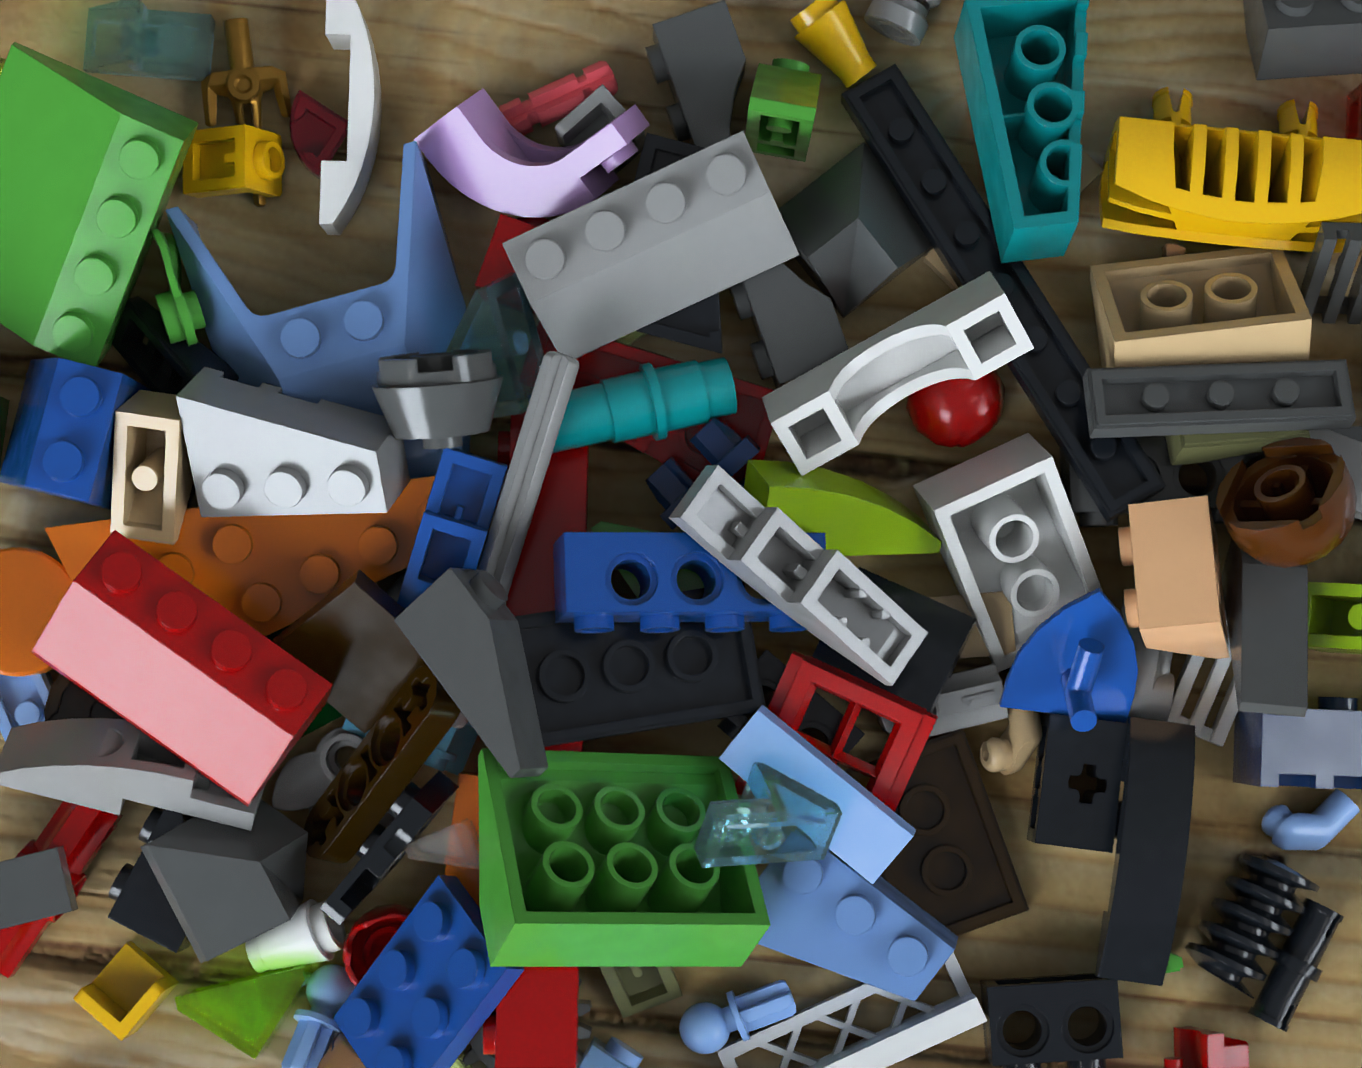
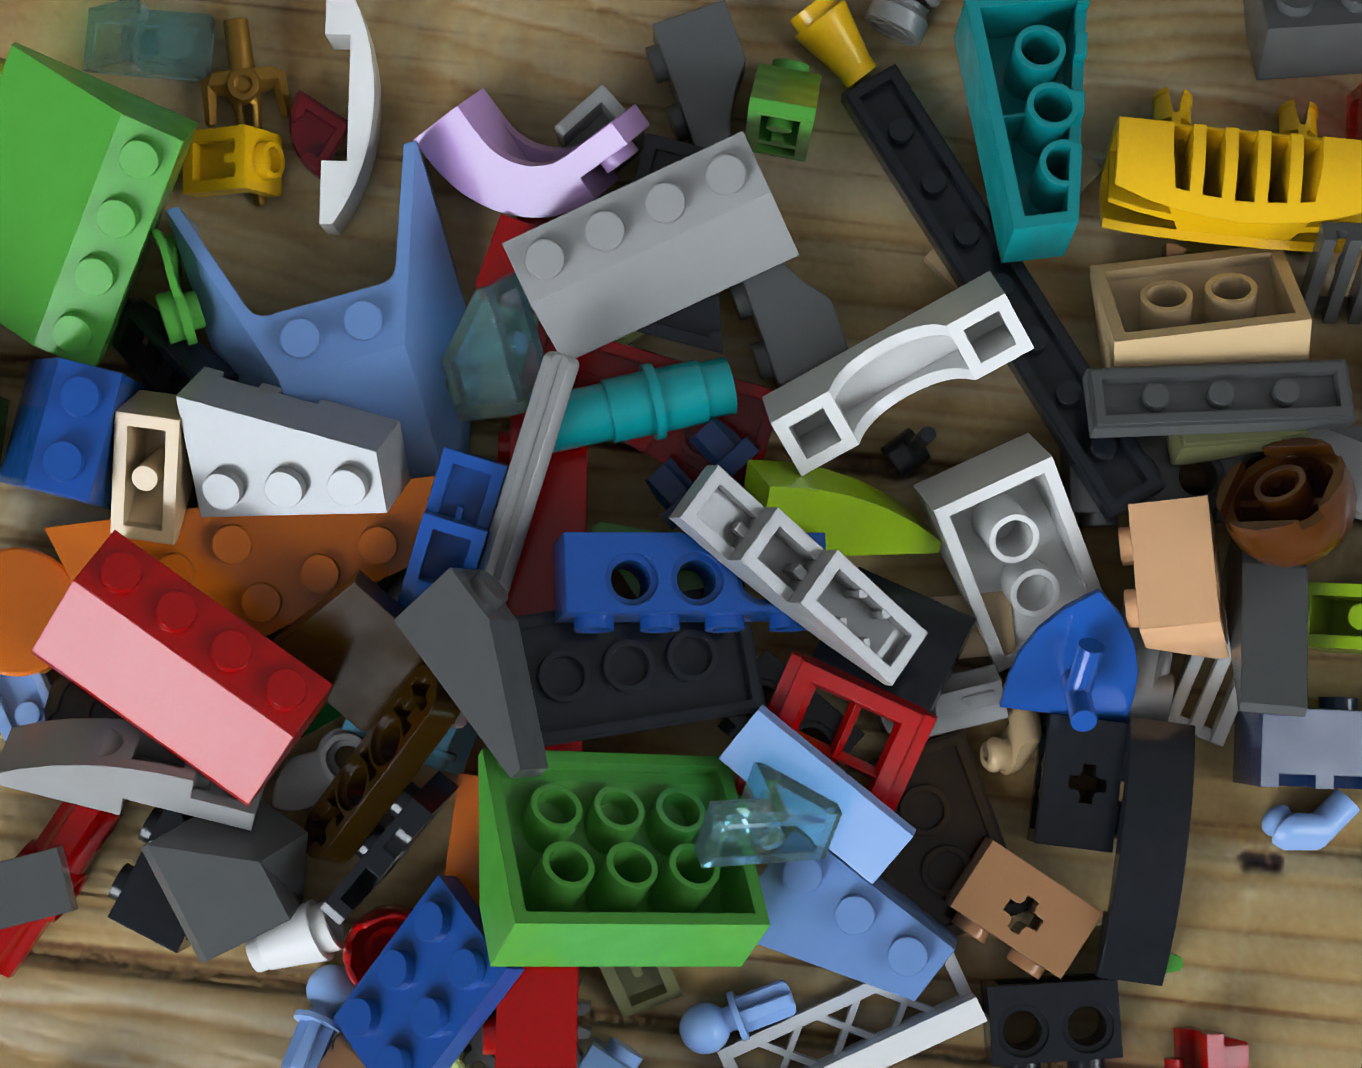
(126, 991): yellow panel -> none
(246, 1008): clear neon green slope -> none
(438, 395): dark grey cone -> none
(450, 845): clear slope -> none
(558, 98): coral axle -> none
(853, 230): dark grey slope -> none
(909, 449): none -> black hand
(957, 409): red hair -> none
(1060, 917): none -> medium nougat brick
(1250, 920): black piece -> none
(1296, 965): black pin -> none

